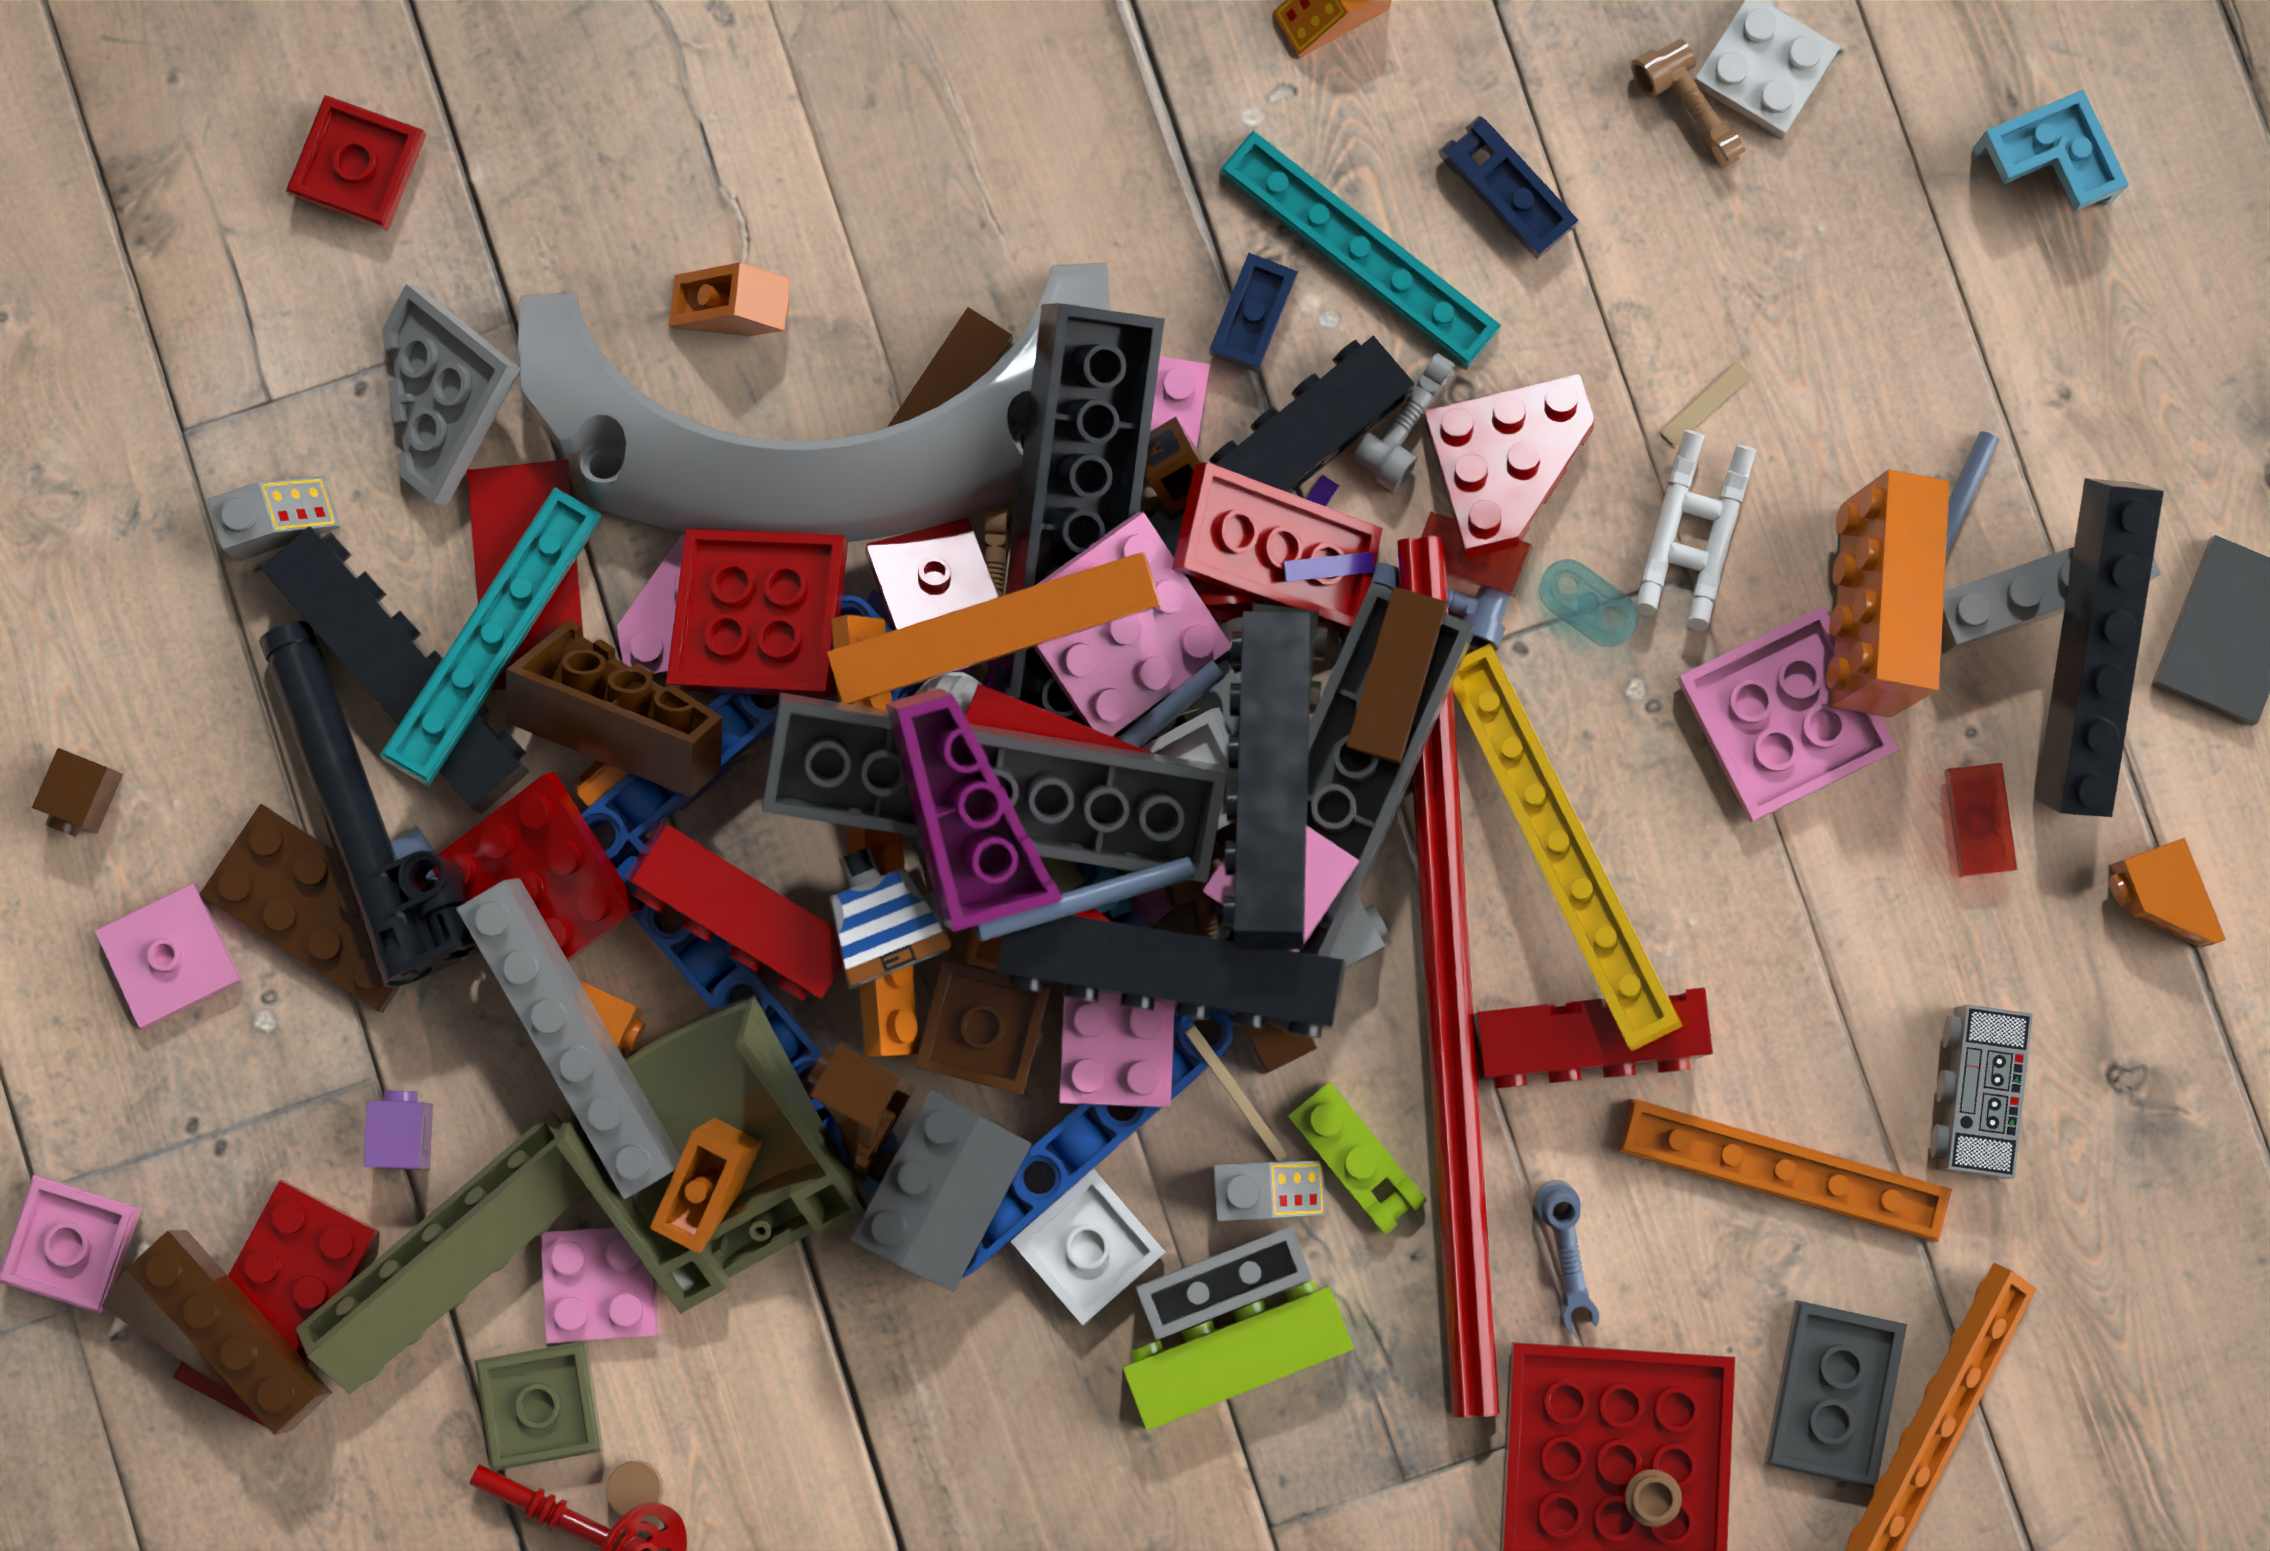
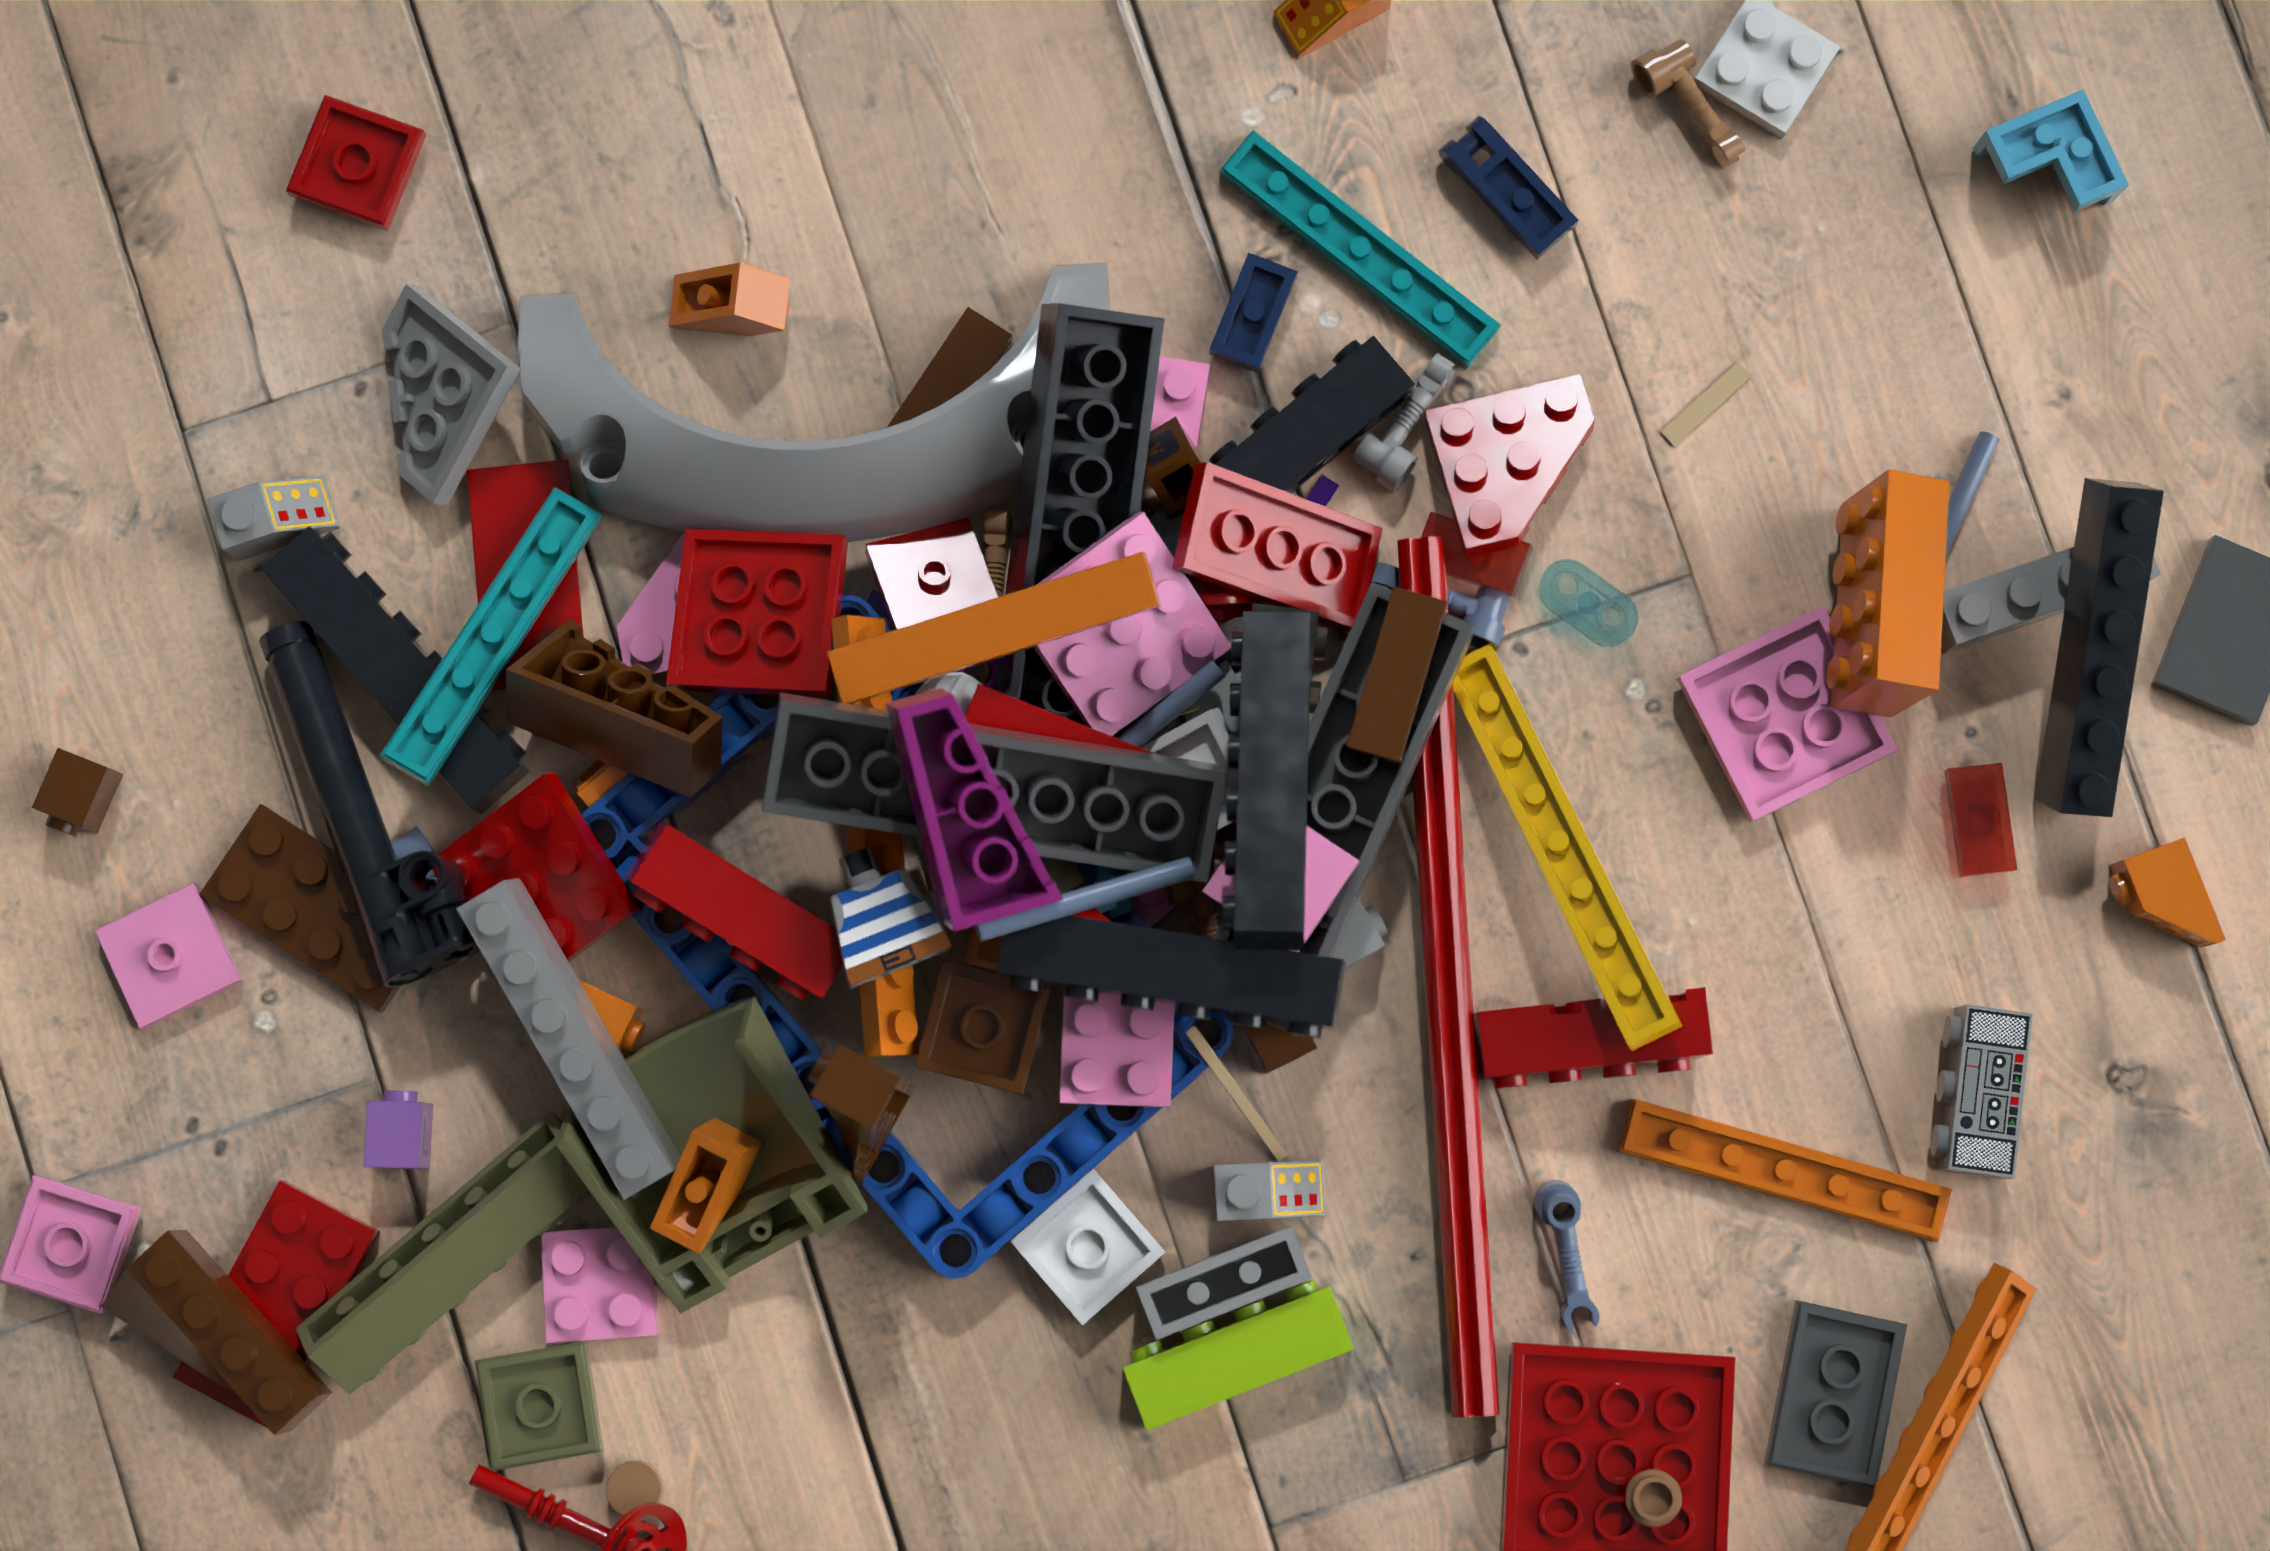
(941, 1191): dark grey slope -> none
(1328, 566): piece -> none
(1355, 1156): lime plate -> none
(1721, 512): white piece -> none

